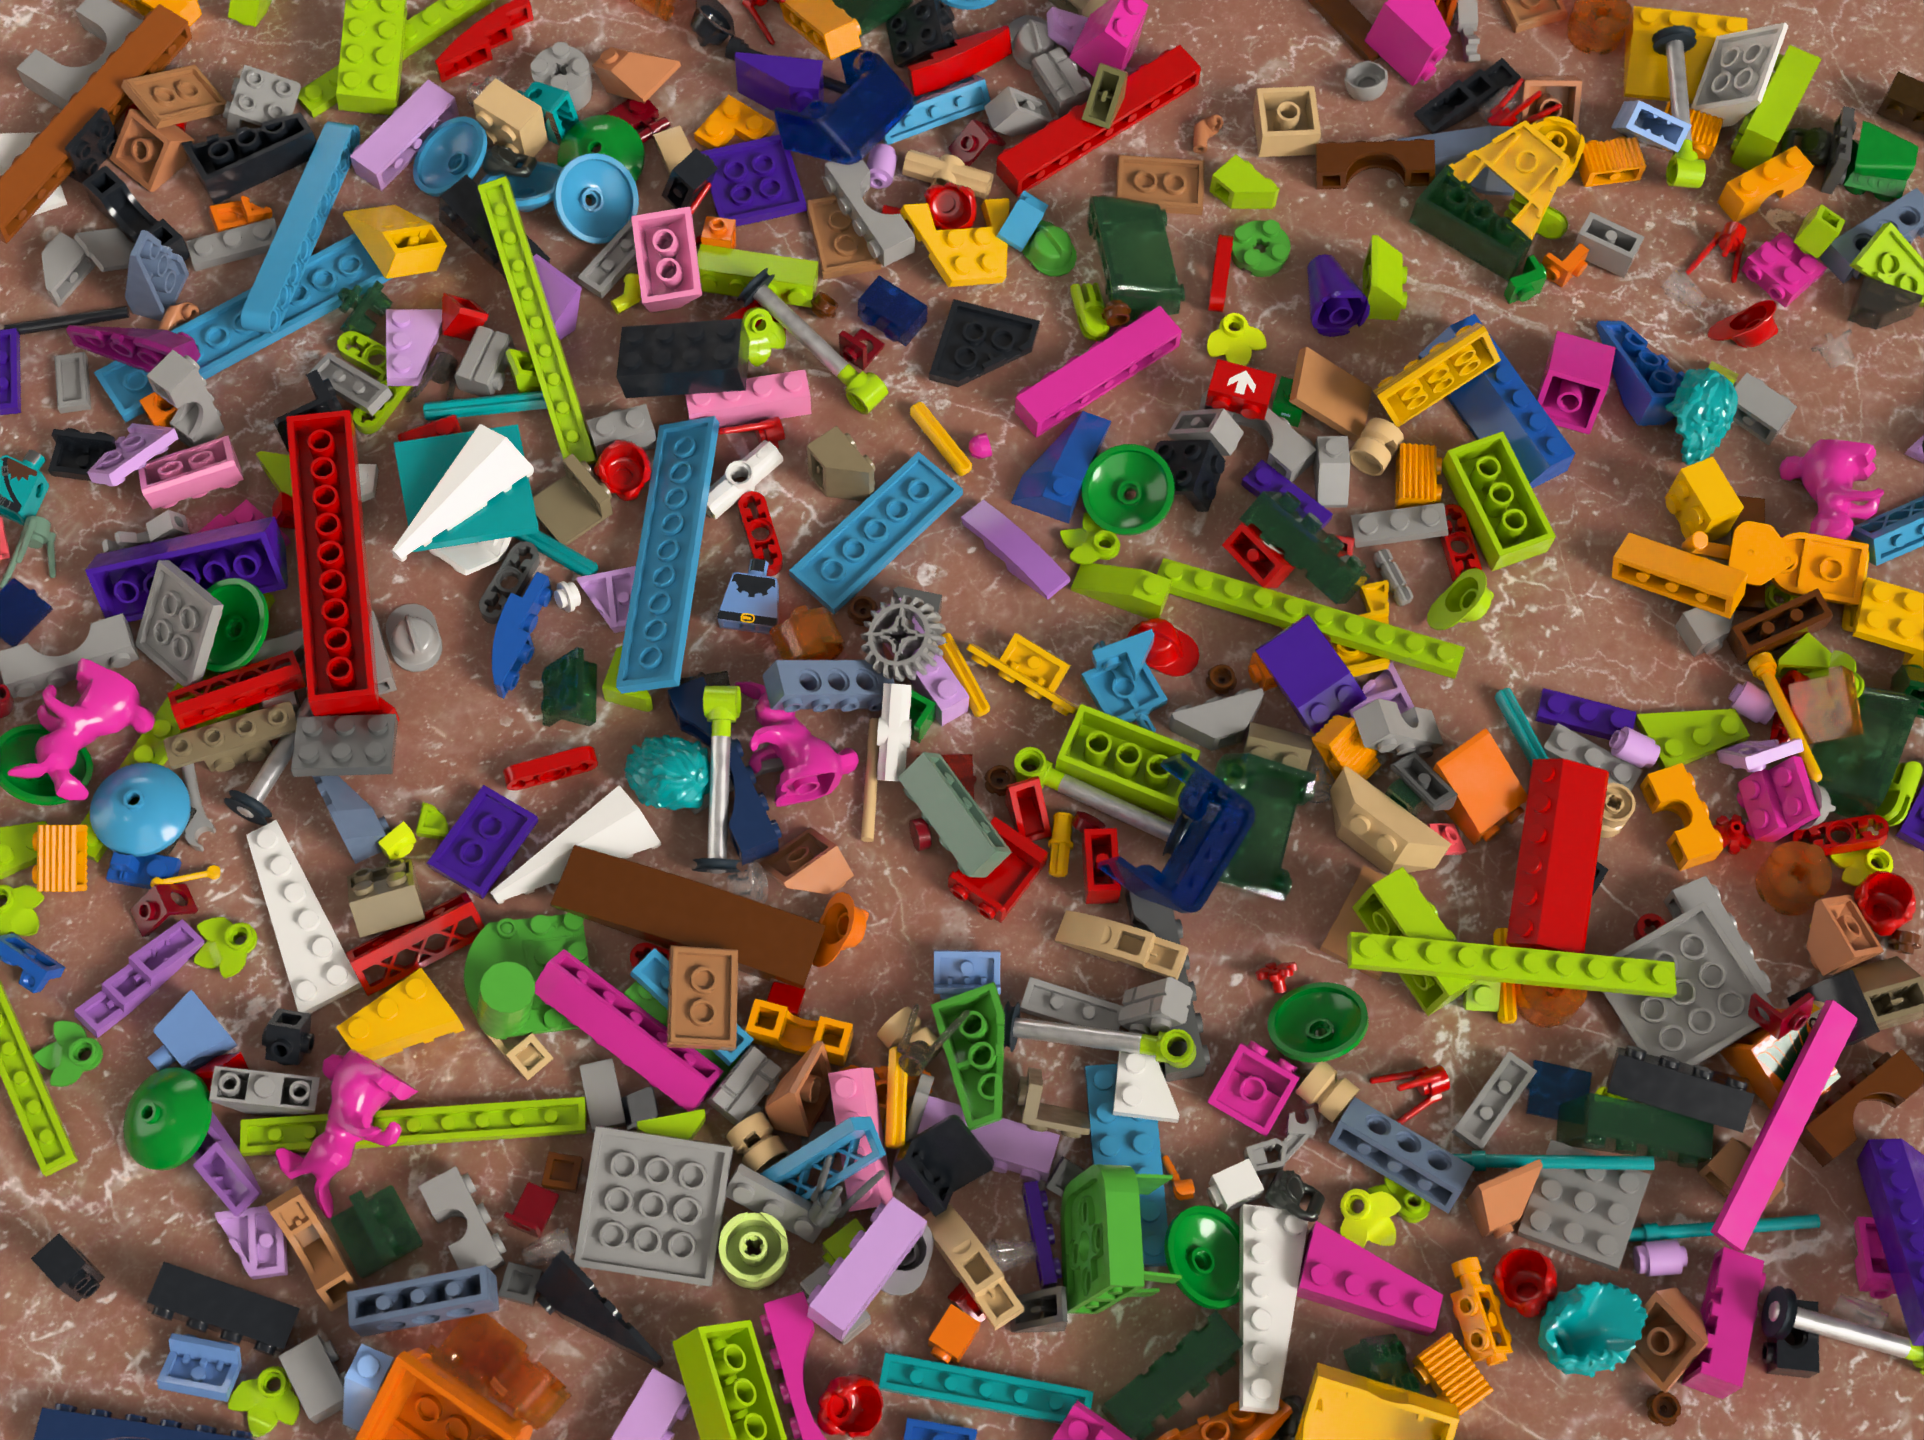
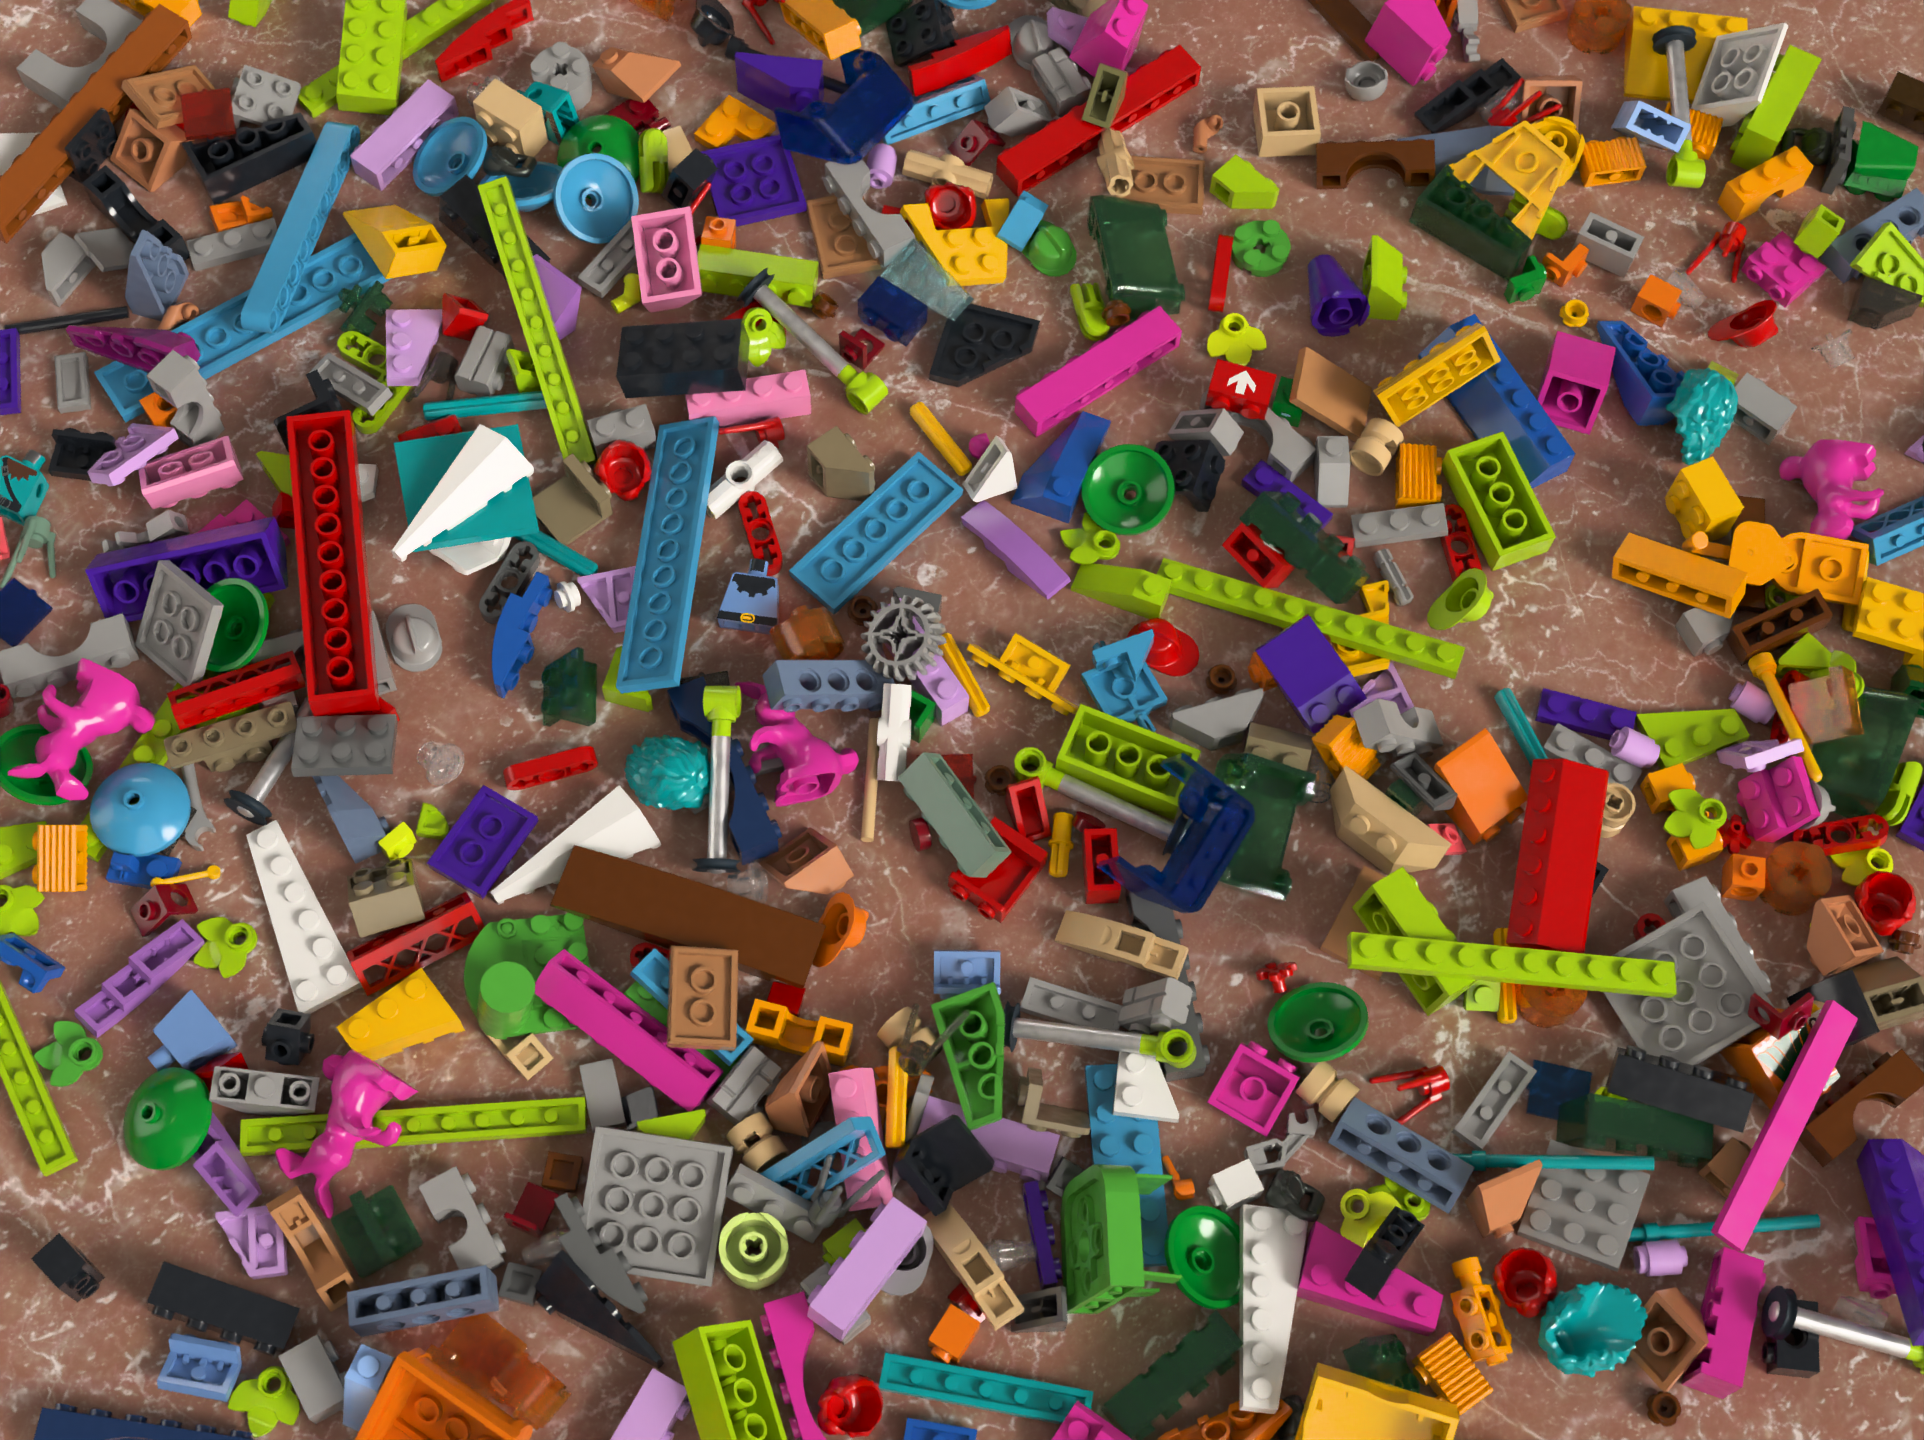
(208, 114): none -> clear red piece
(441, 762): none -> clear piece
(604, 1269): none -> dark grey slope
(653, 161): none -> lime arm
(927, 281): none -> clear light blue wing
(992, 473): none -> white slope
(1115, 163): none -> tan piece
(1384, 1252): none -> black slope
(1577, 308): none -> yellow plate
(1657, 301): none -> orange brick
(1690, 818): none -> lime plate
(1743, 877): none -> orange brick

